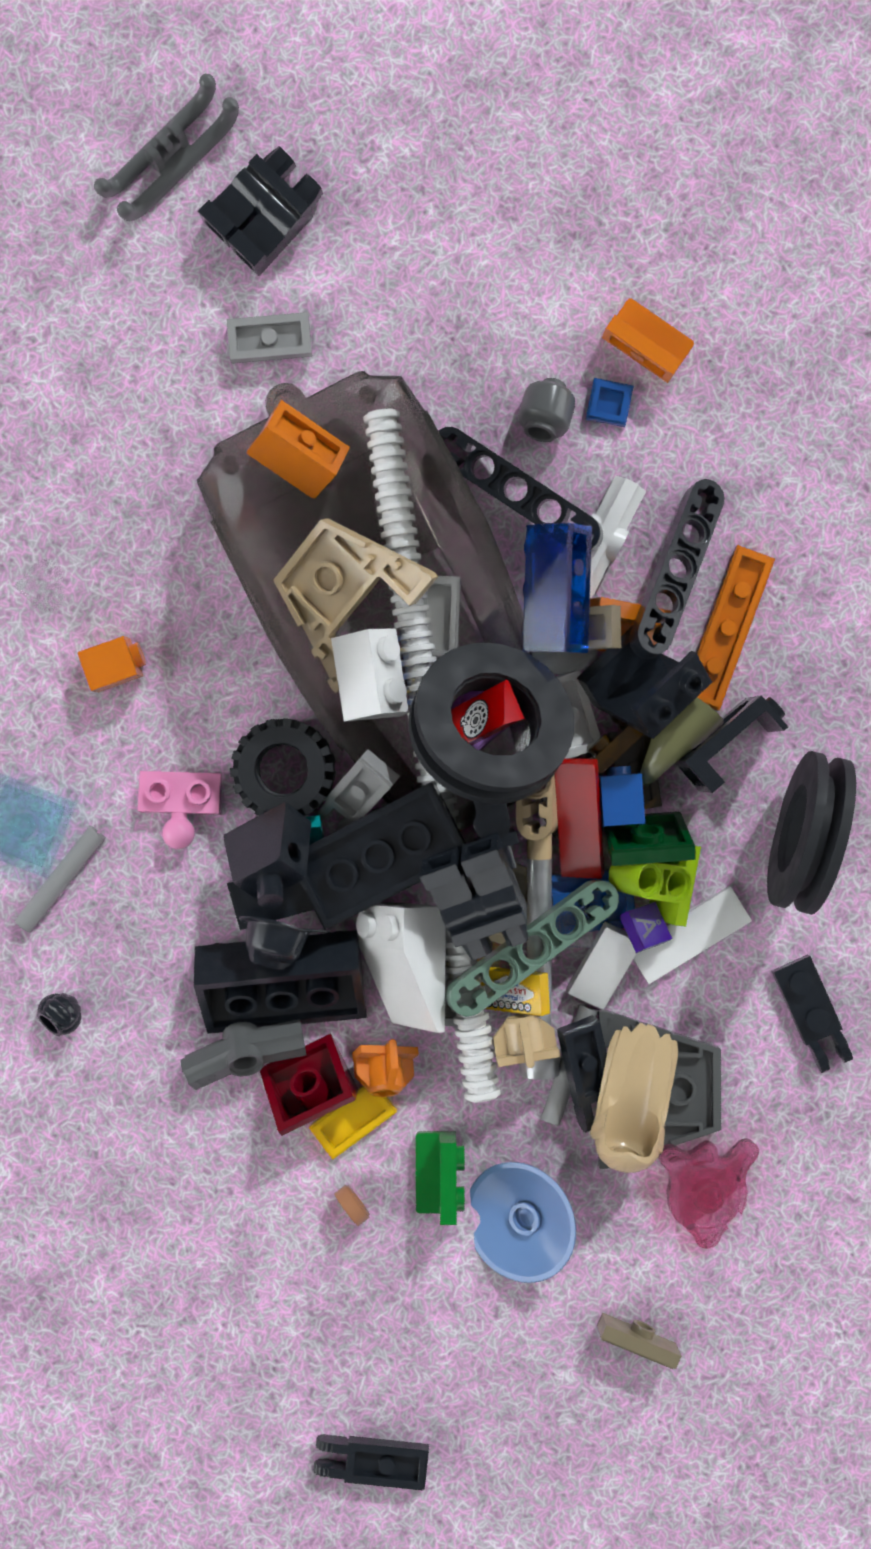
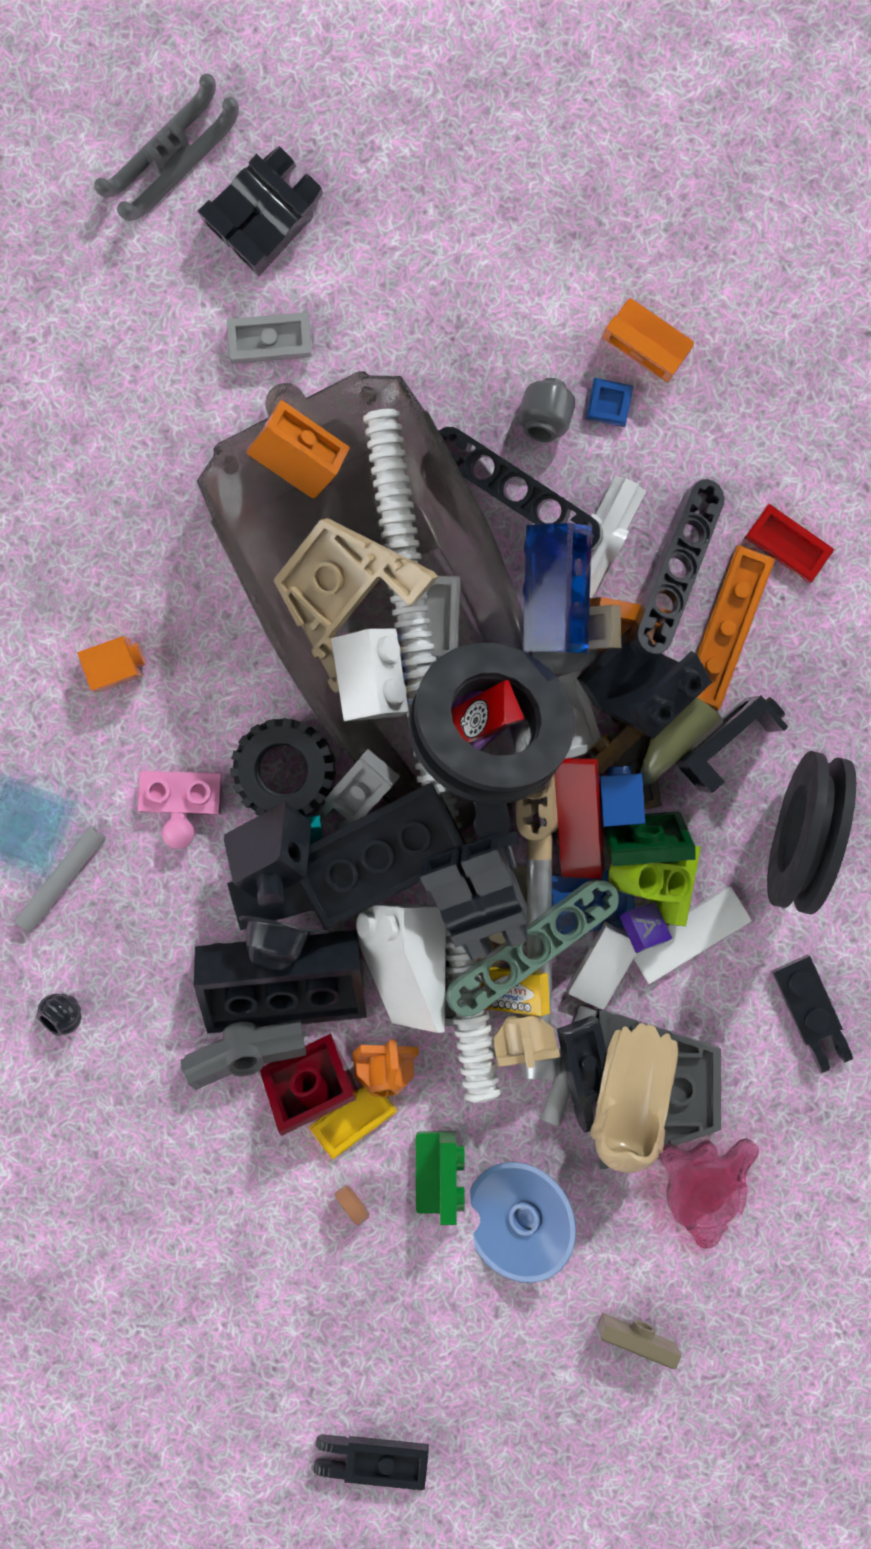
(789, 543): none -> red tile

